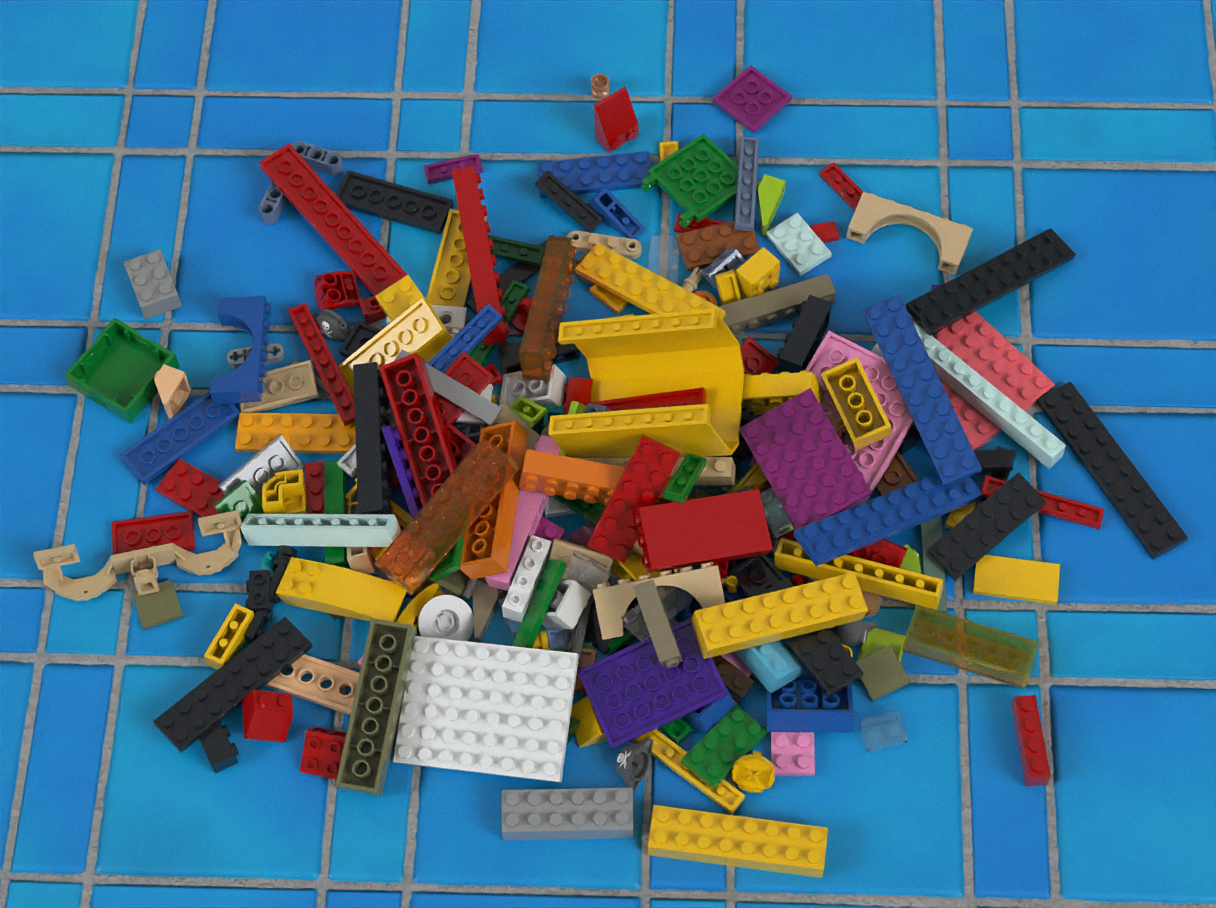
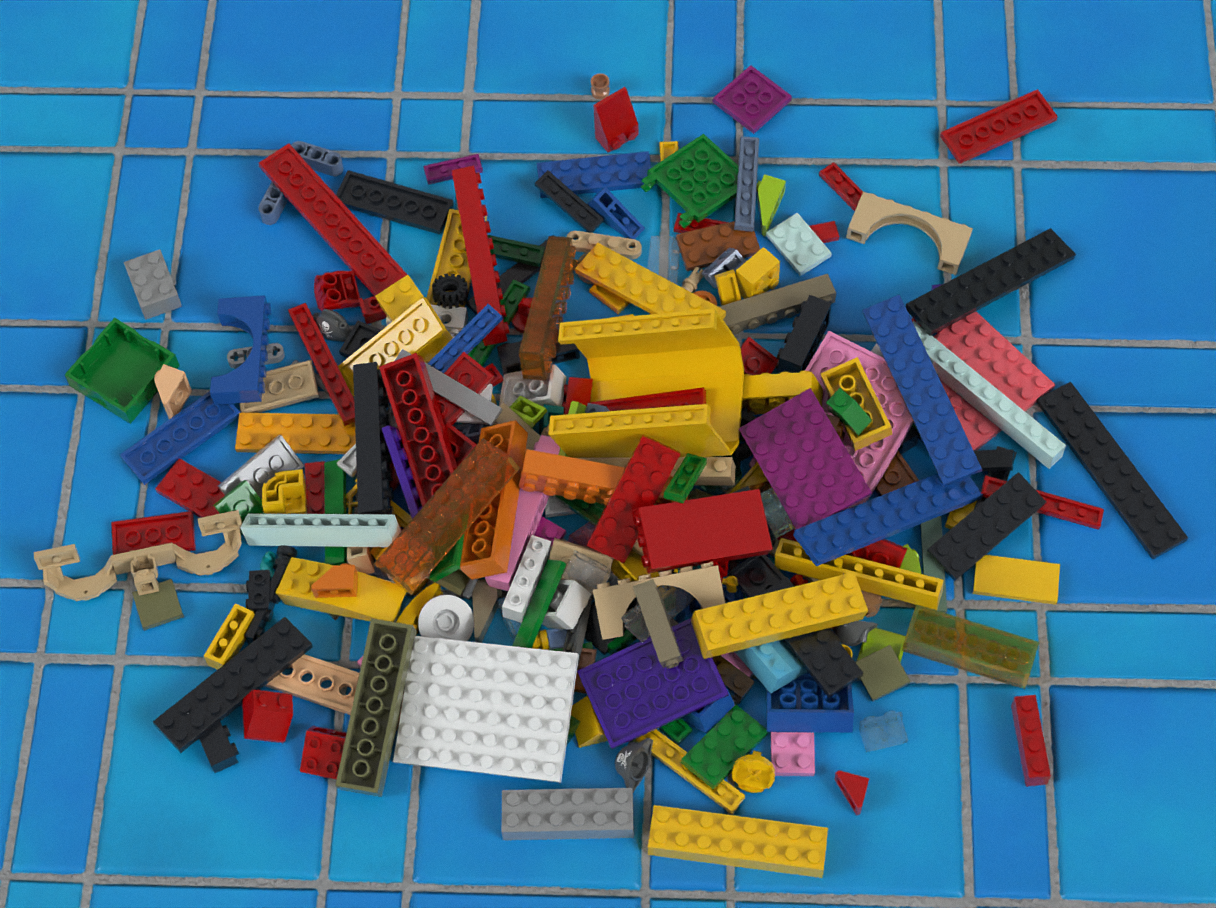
(337, 582): none -> orange slope
(453, 298): none -> black tyre
(849, 411): none -> green slope
(853, 788): none -> red slope
(998, 126): none -> red plate

